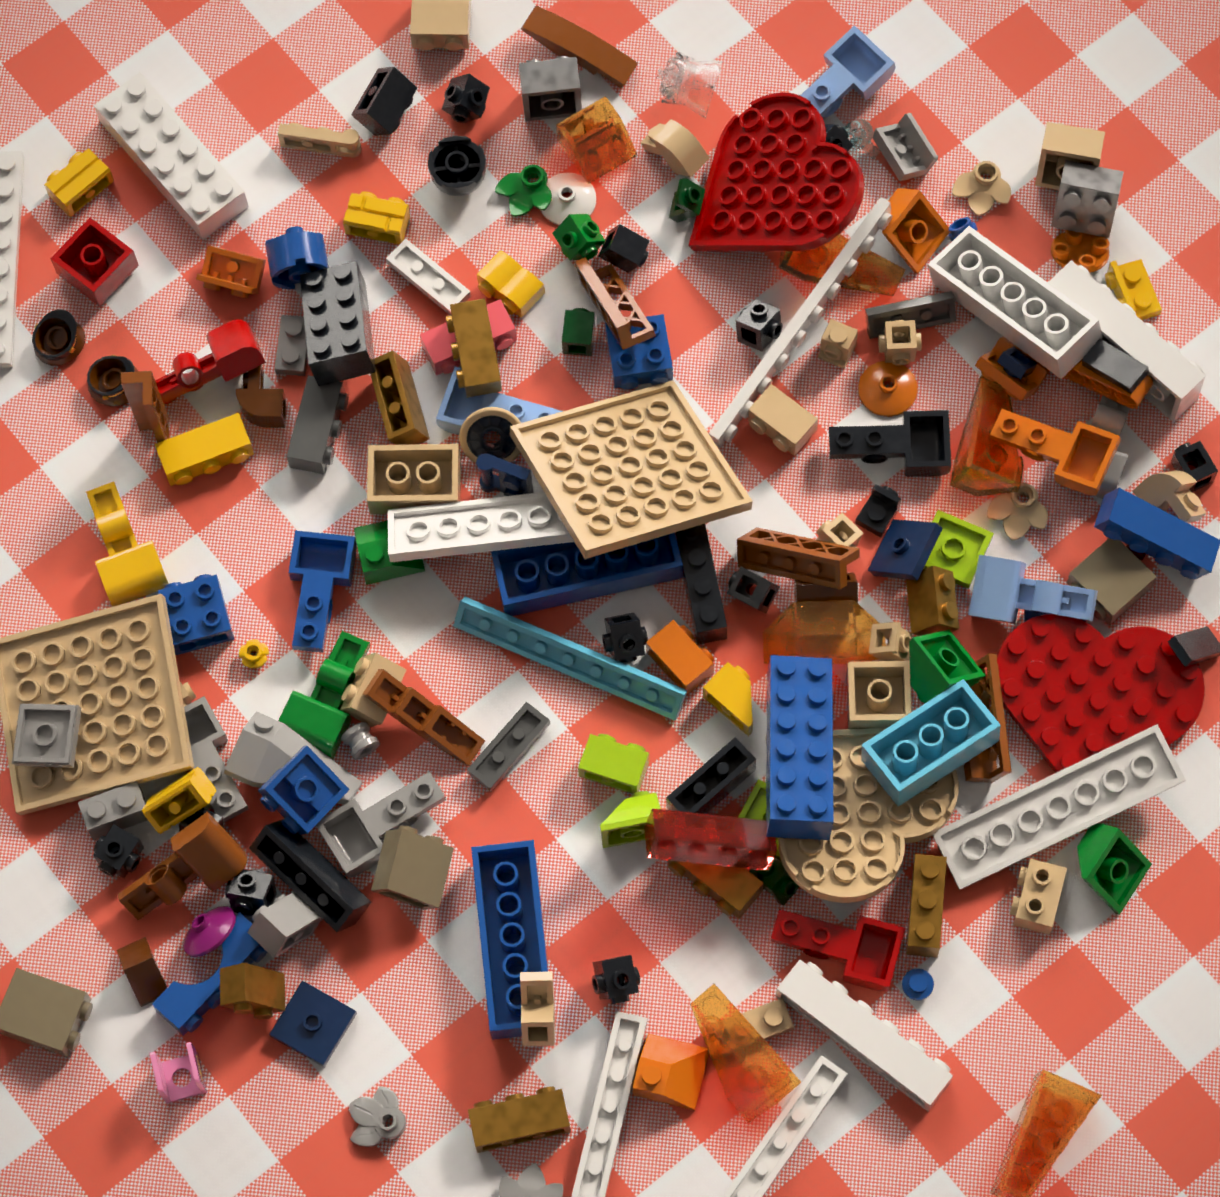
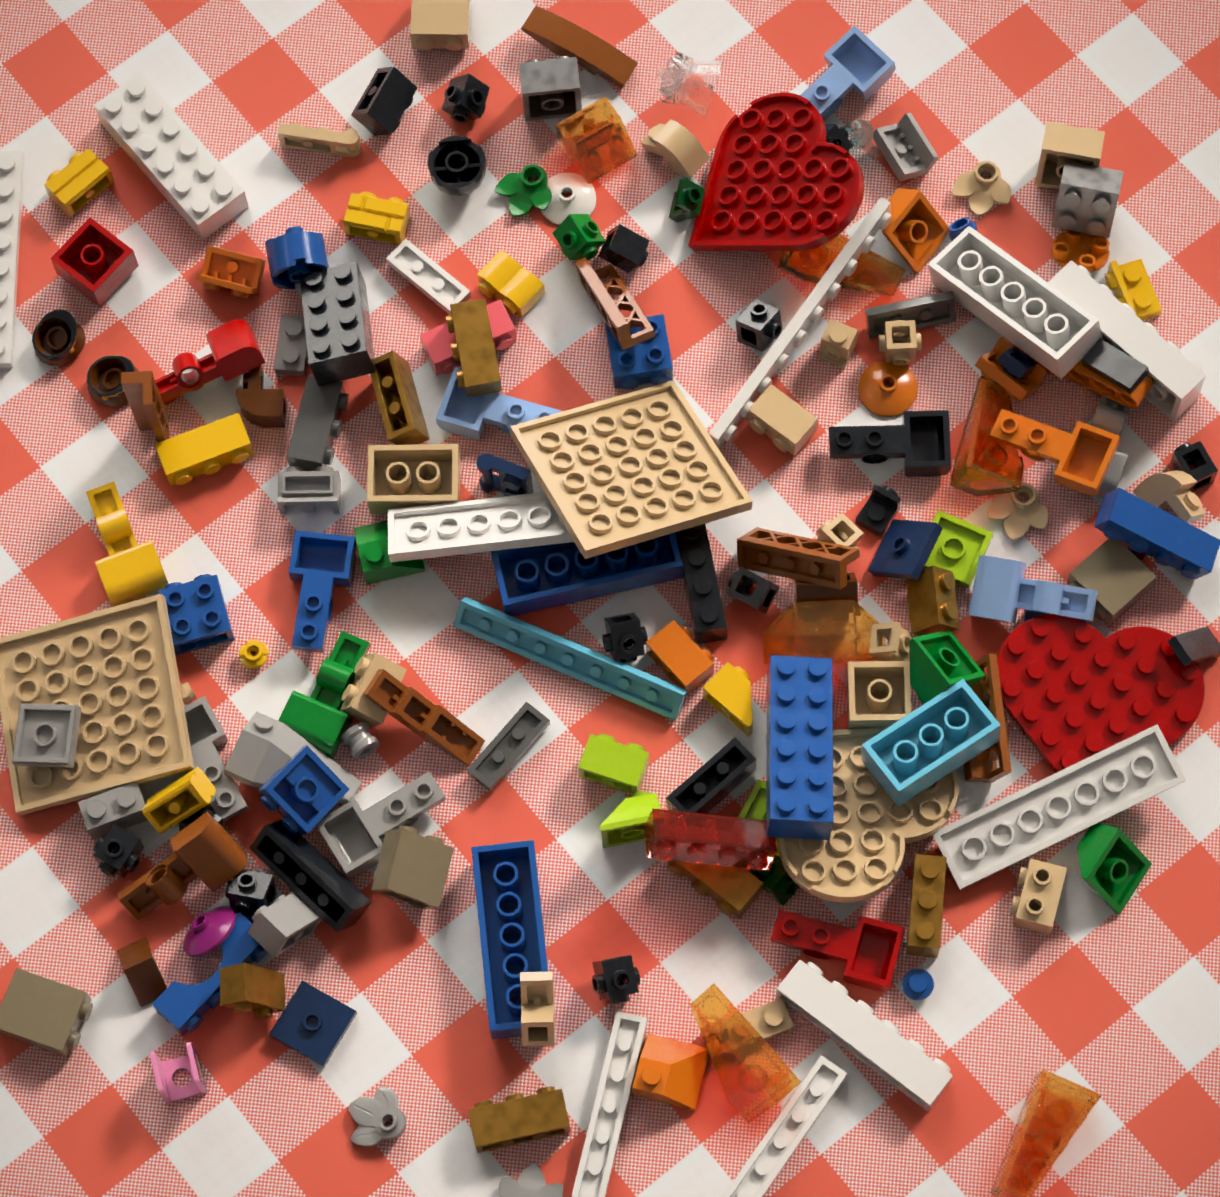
(309, 488): none -> light grey window
(484, 421): black wheel -> none
(578, 332): dark green brick -> none

